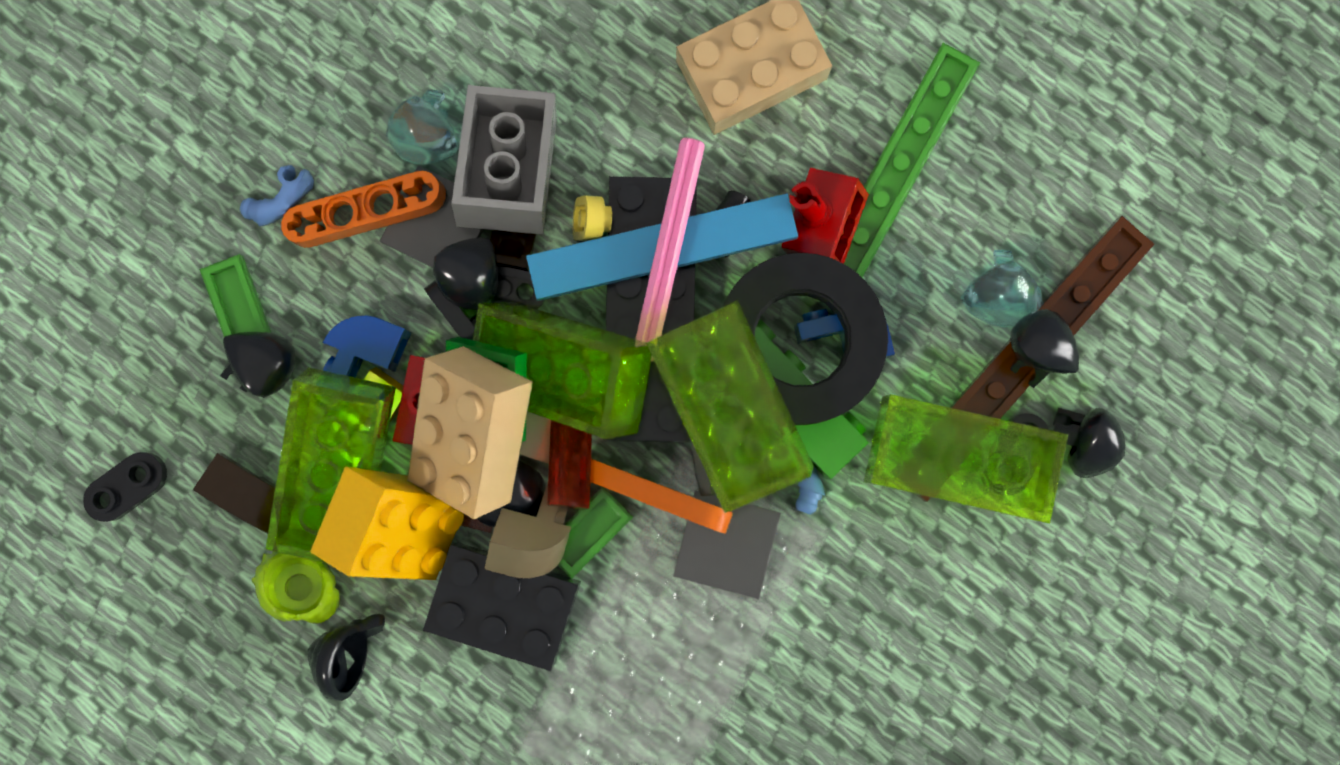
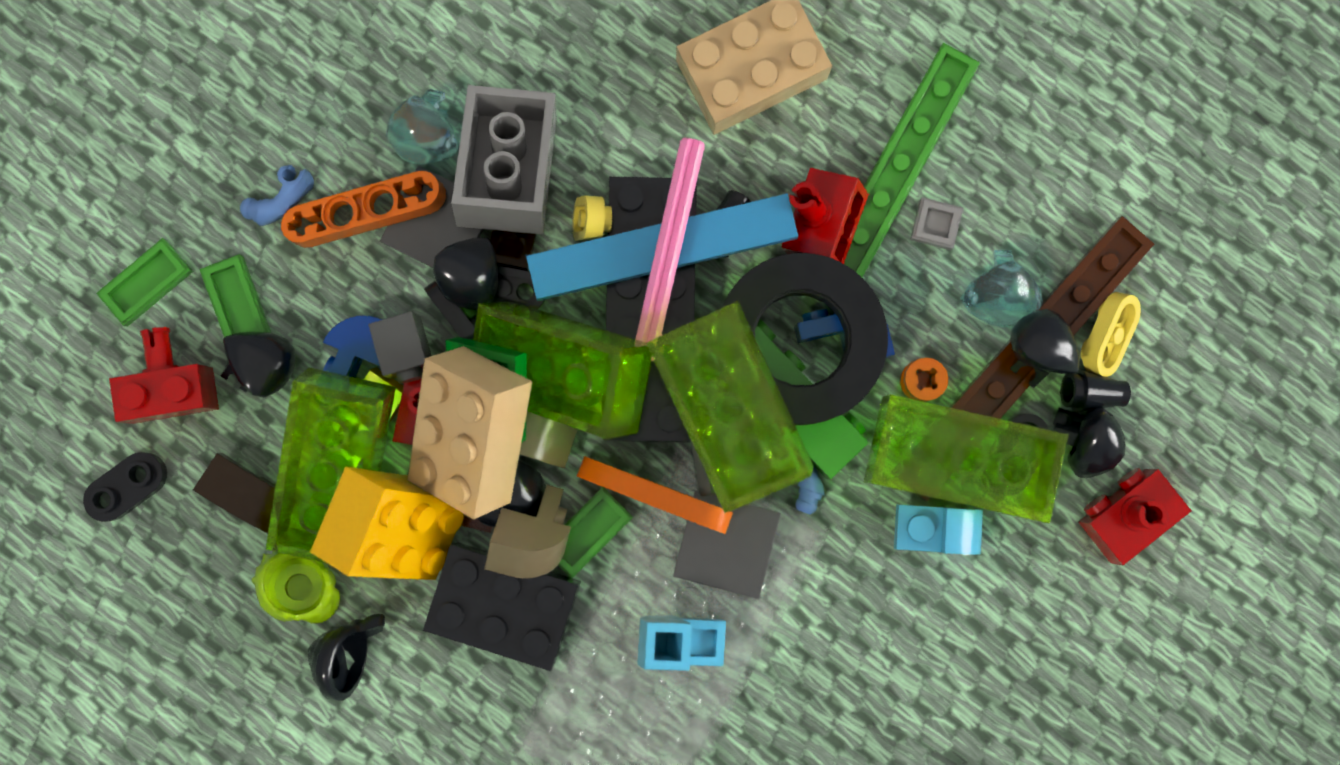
(144, 282): none -> bright green tile
(162, 387): none -> red brick
(401, 346): none -> dark grey brick
(569, 467): clear red tile -> none
(680, 642): none -> medium azure brick
(918, 386): none -> orange wheel
(936, 223): none -> light grey tile
(938, 529): none -> medium azure brick
(1089, 391): none -> black cone
(1111, 334): none -> light yellow plate
(1133, 515): none -> red brick

